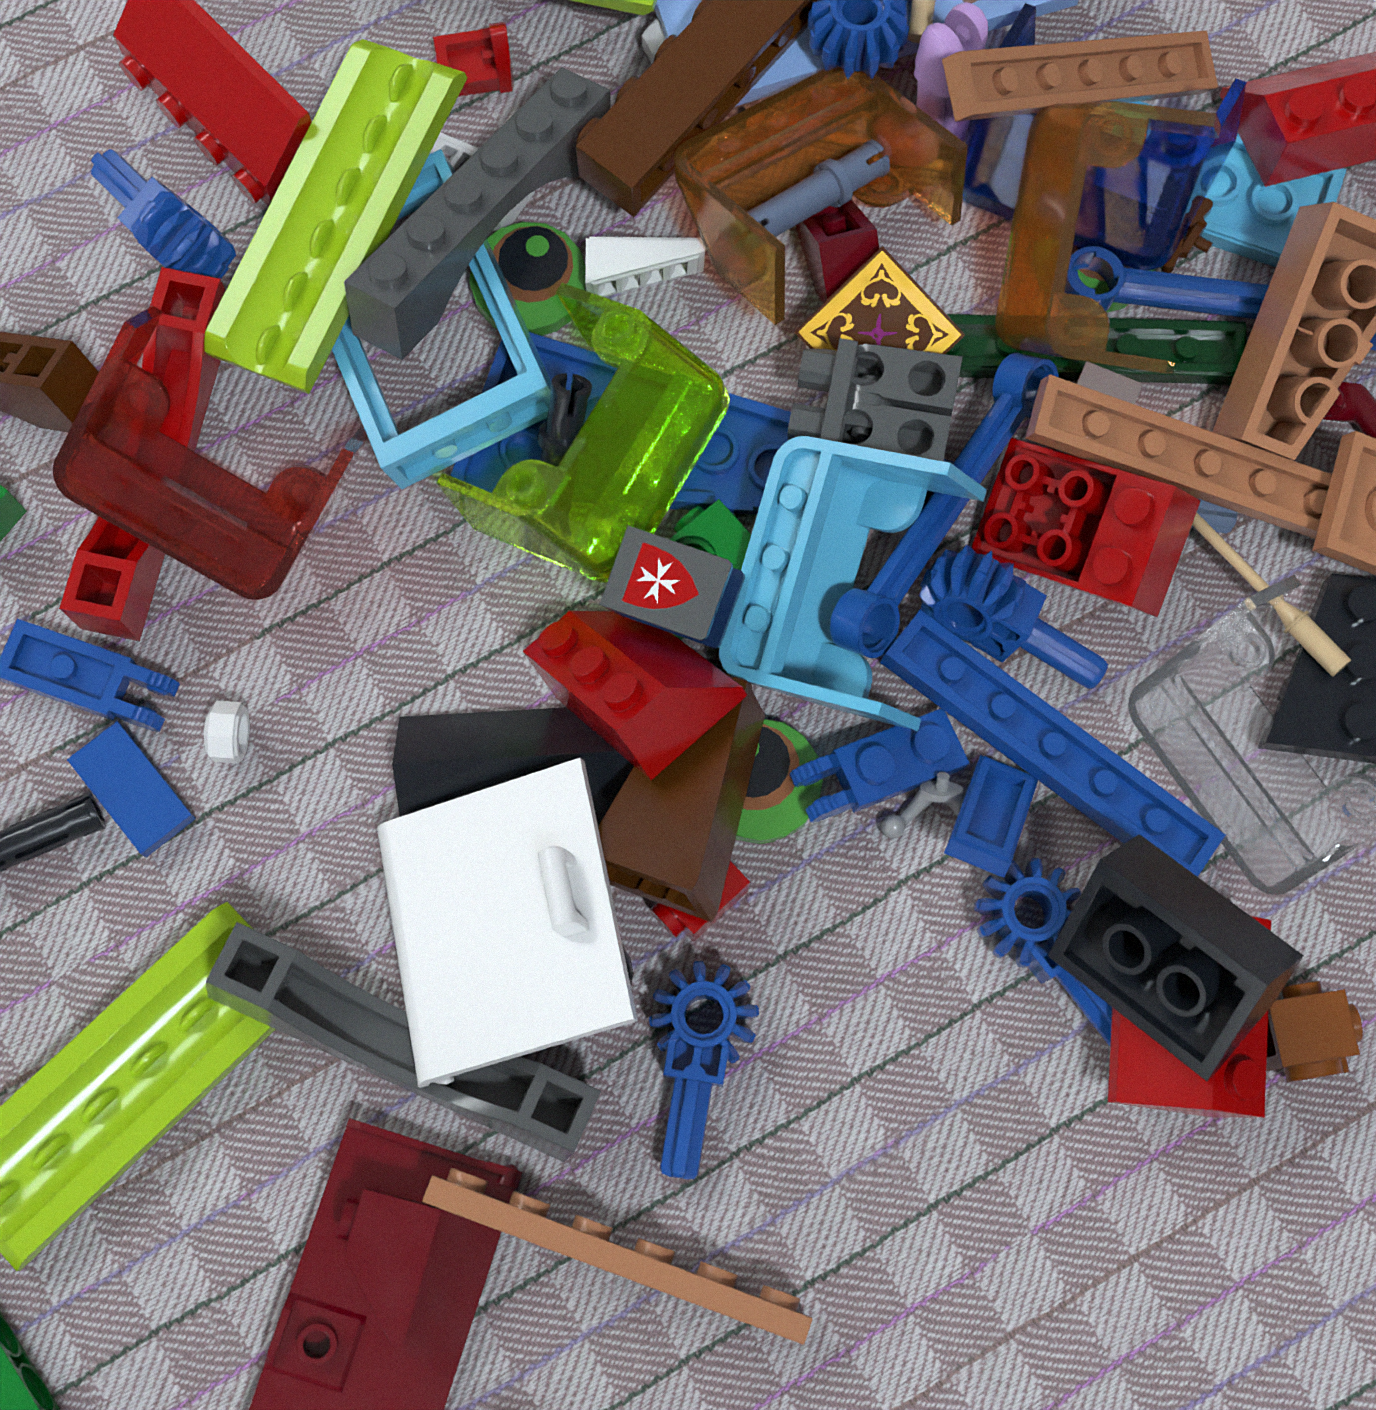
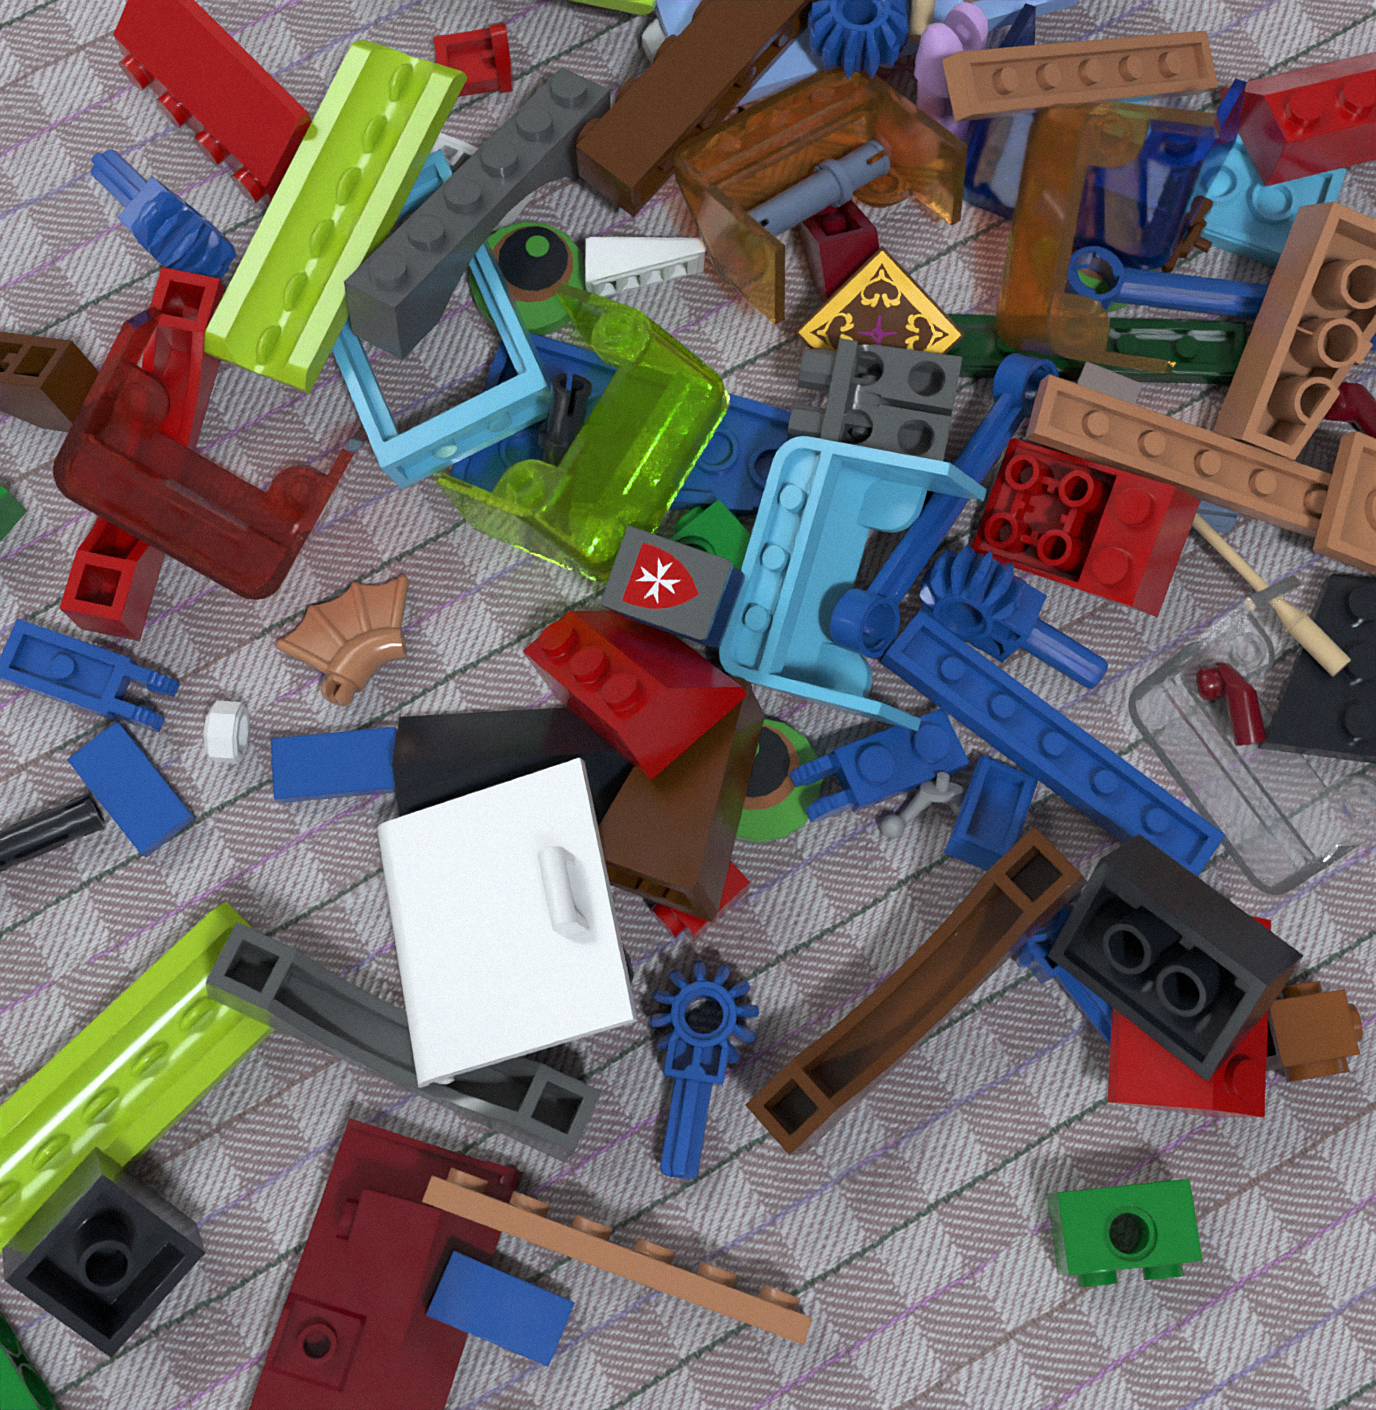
(102, 1252): none -> black brick
(333, 765): none -> blue tile
(351, 637): none -> nougat arm
(499, 1308): none -> blue tile
(876, 1036): none -> reddish brown arch
(1164, 1224): none -> green brick
(1240, 700): none -> dark red arm

